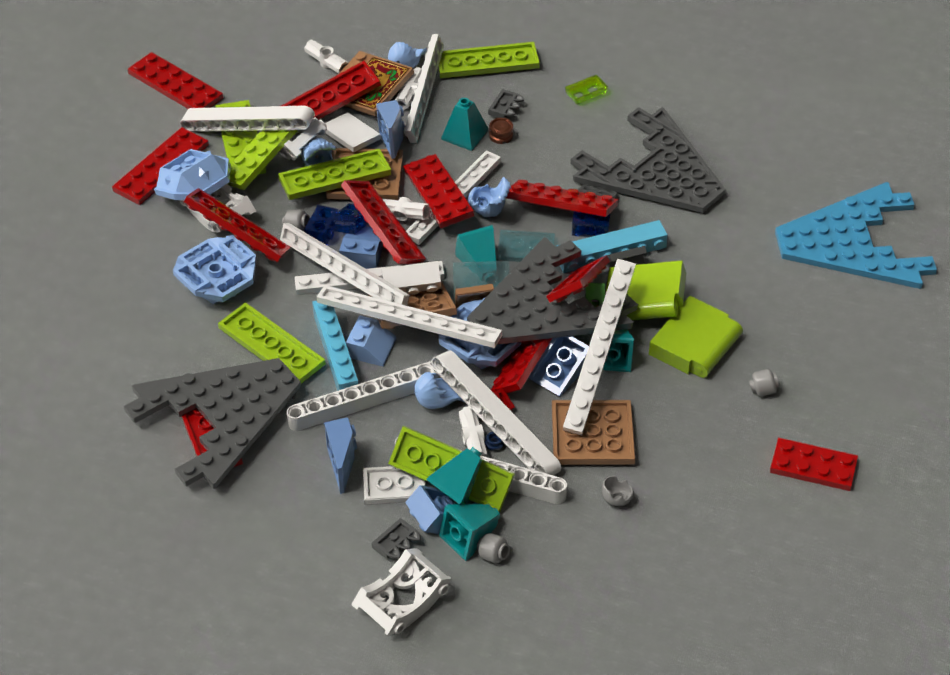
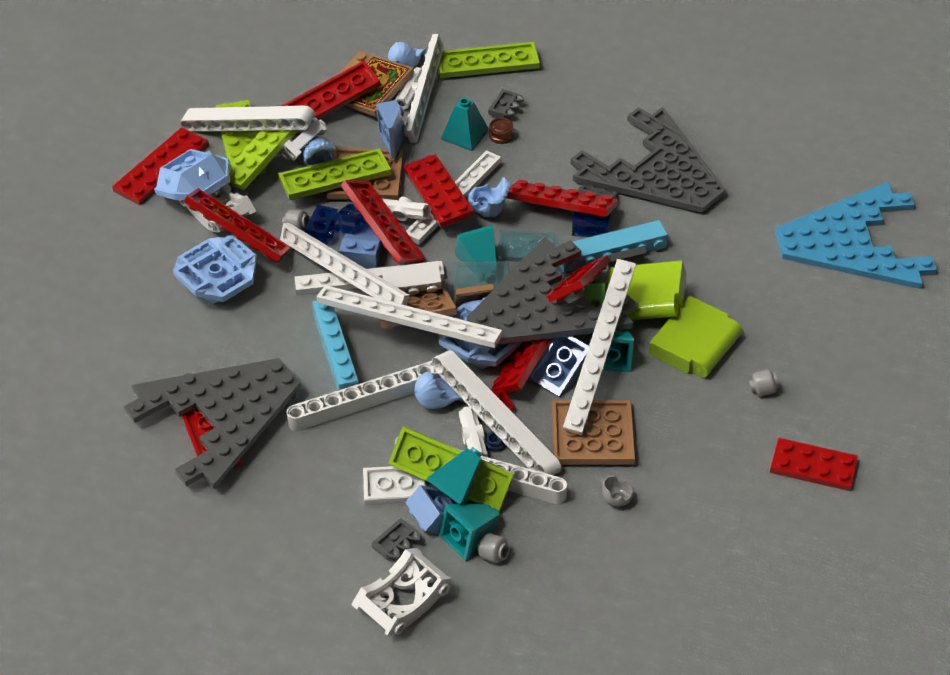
(174, 82): red plate -> none
(270, 341): lime plate -> none
(325, 55): white piece -> none
(341, 447): medium blue slope -> none
(351, 132): white tile -> none
(370, 342): light blue slope -> none
(583, 85): clear neon green piece -> none

